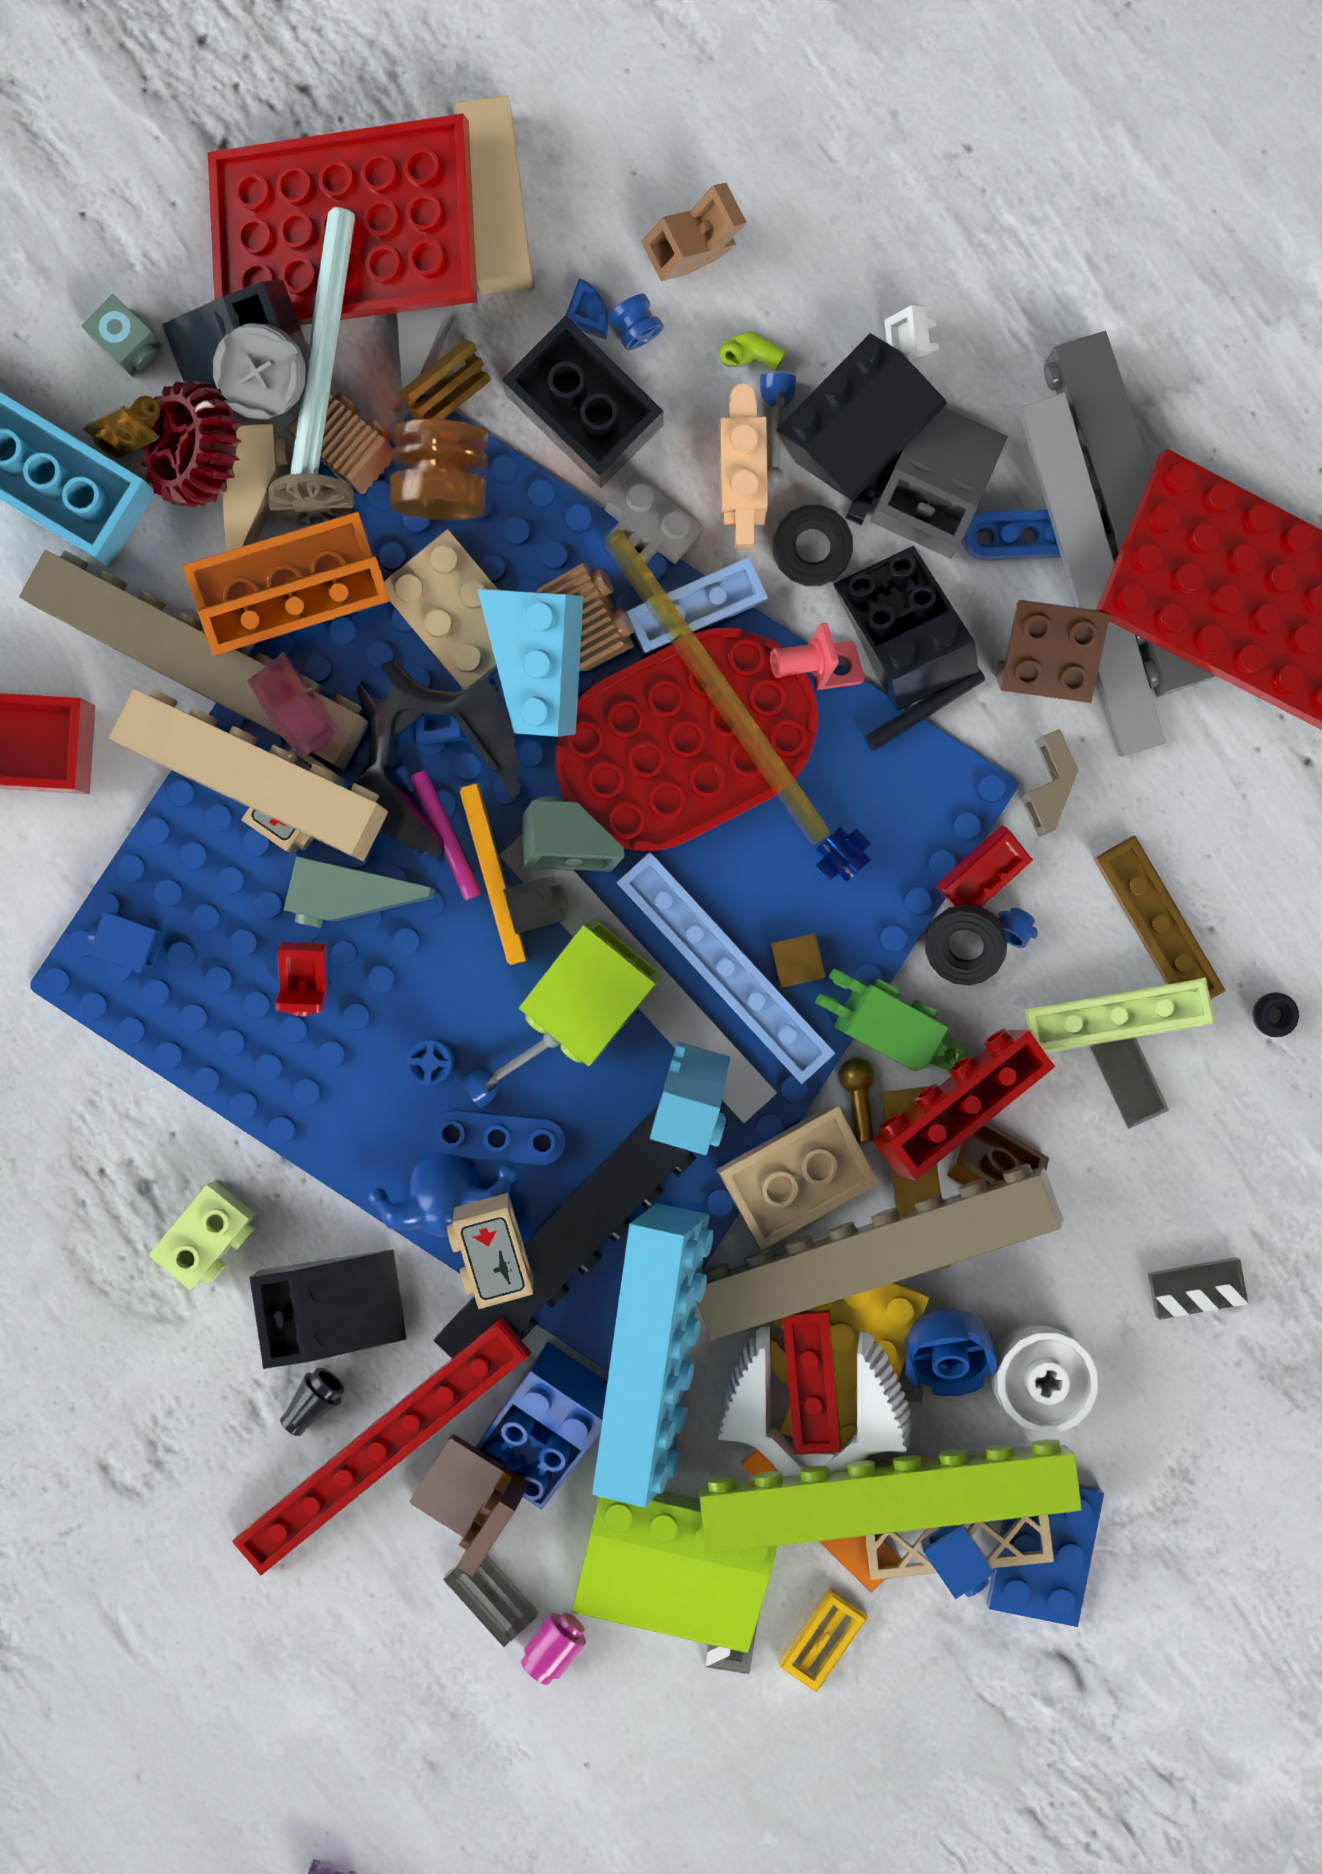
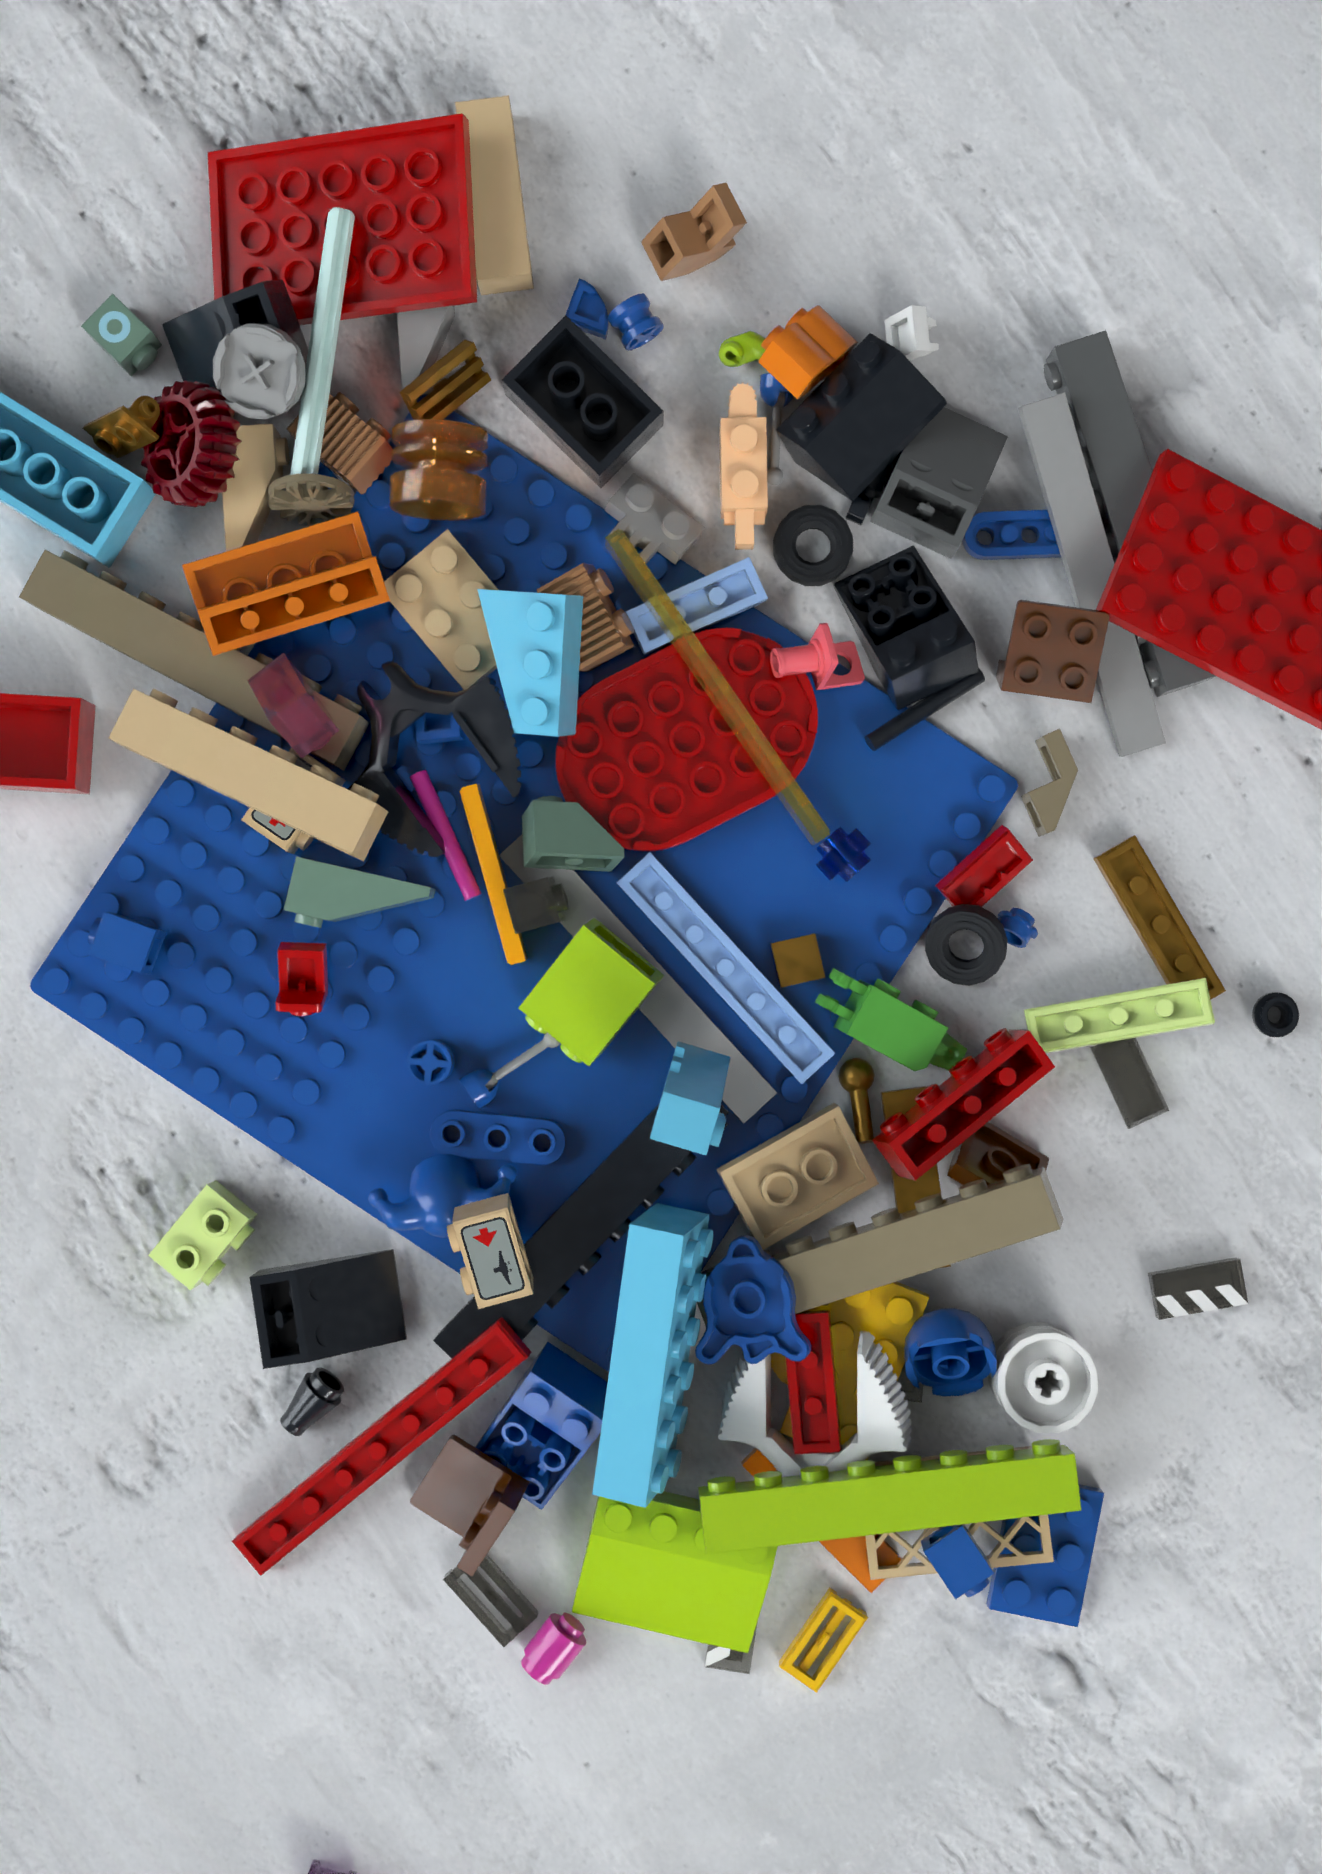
(750, 1306): none -> blue tile
(805, 350): none -> orange brick

